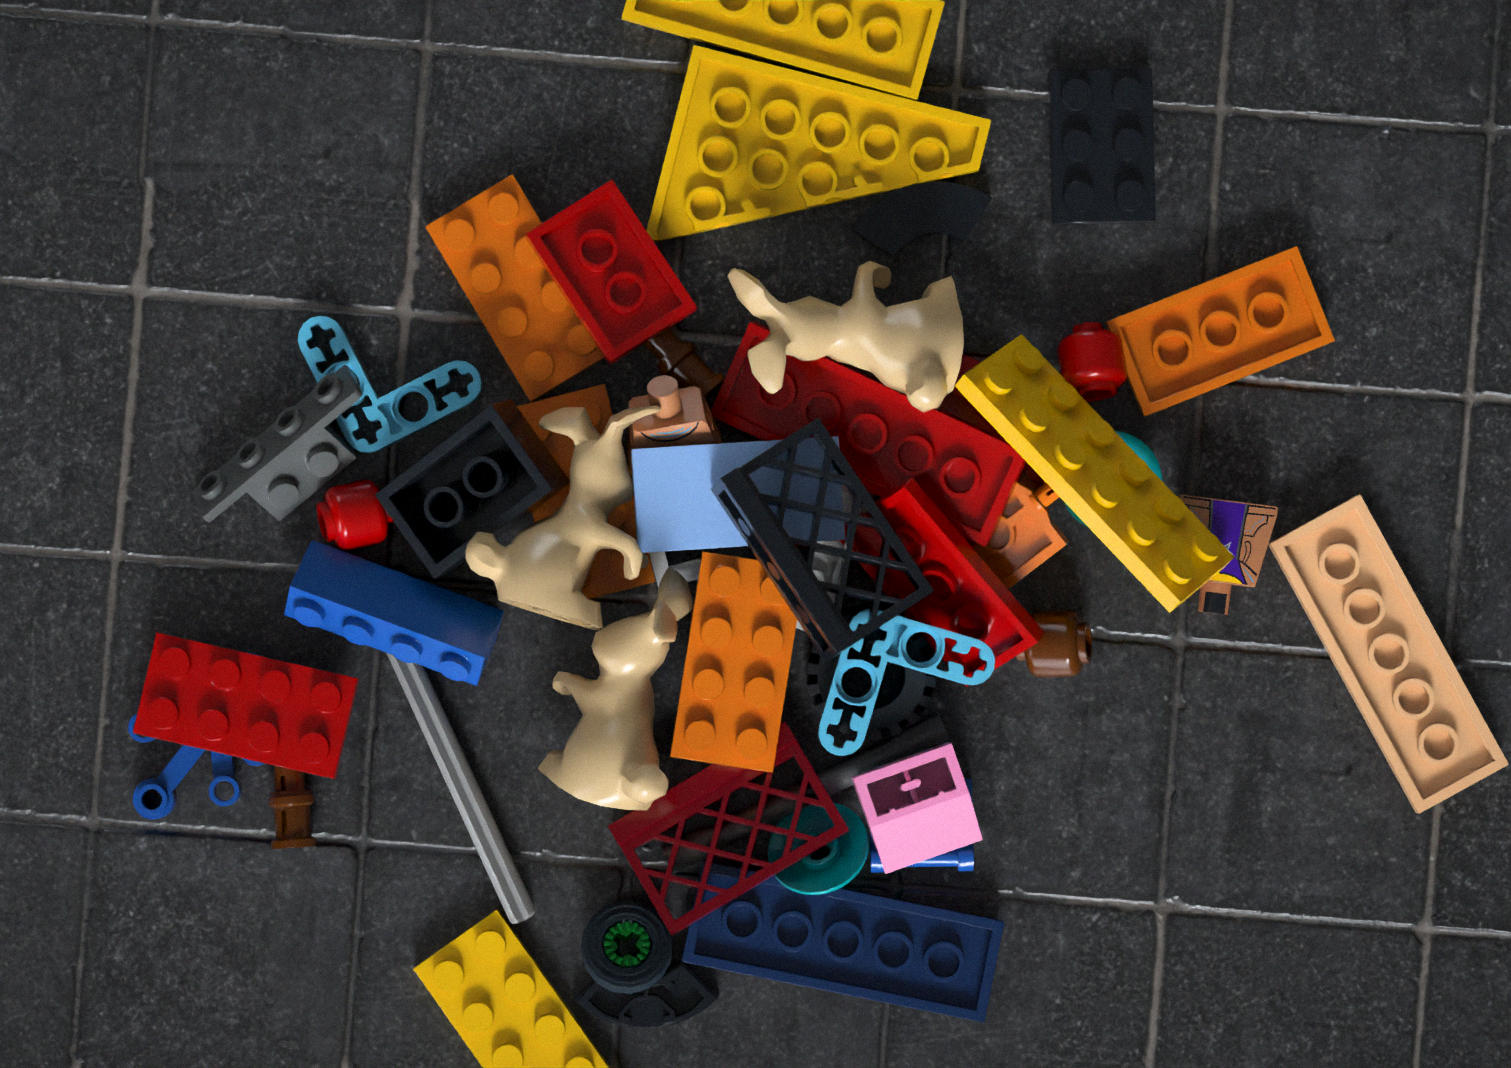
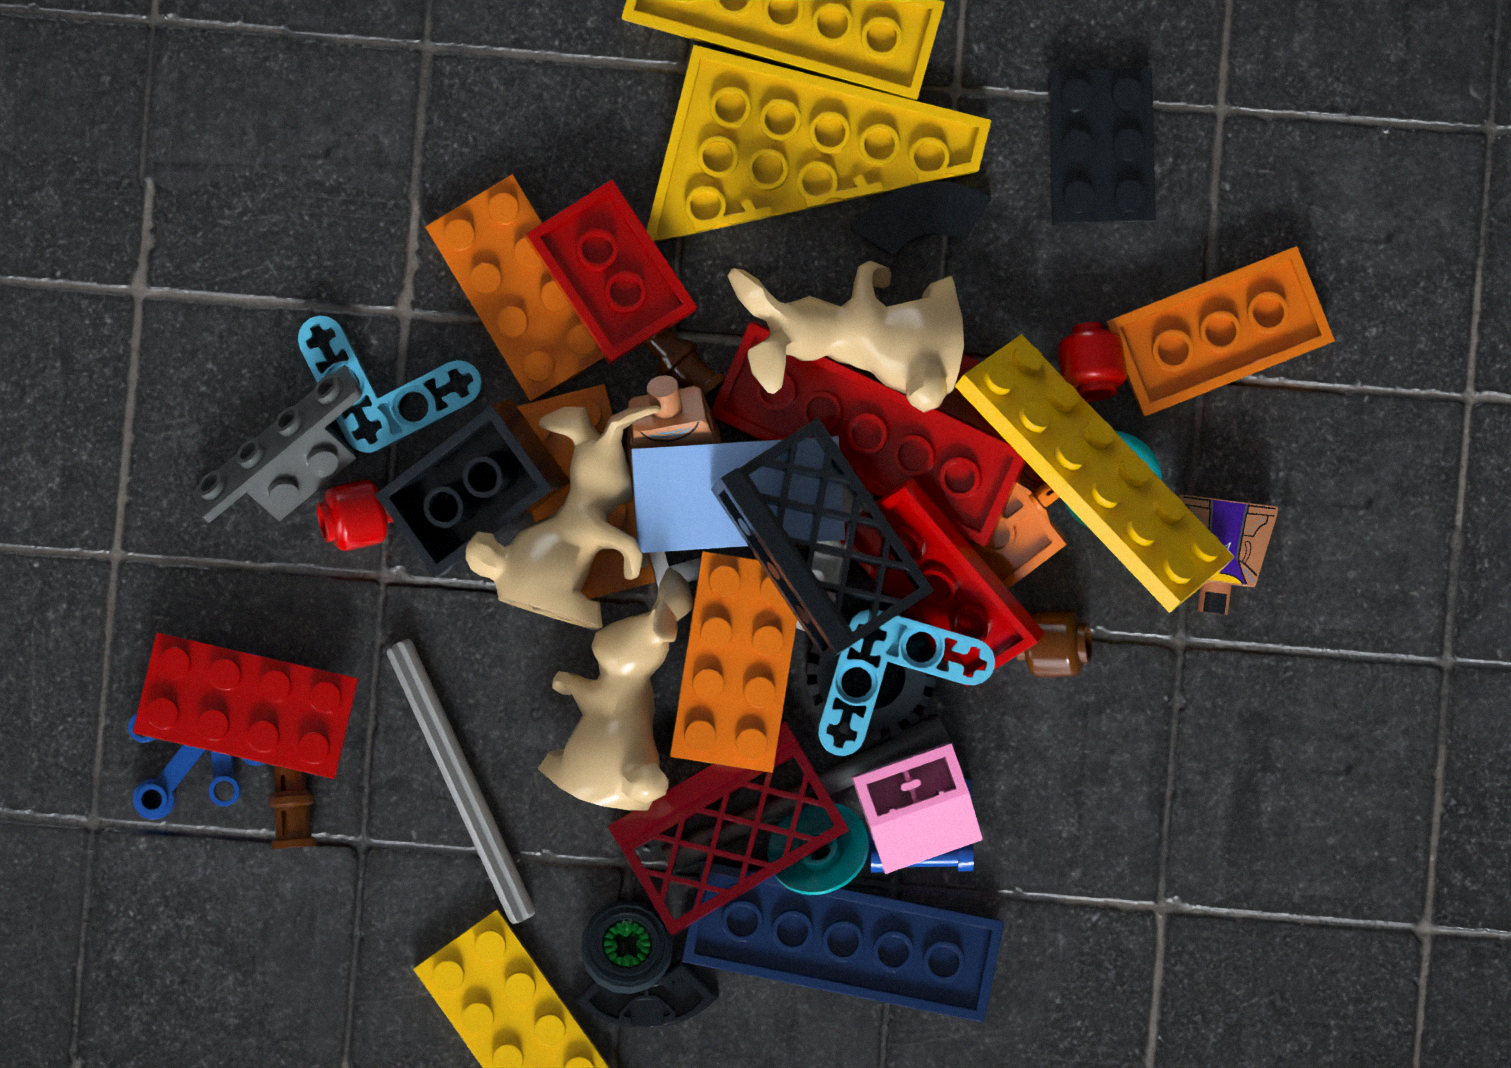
(393, 613): blue brick -> none
(1388, 654): light nougat plate -> none

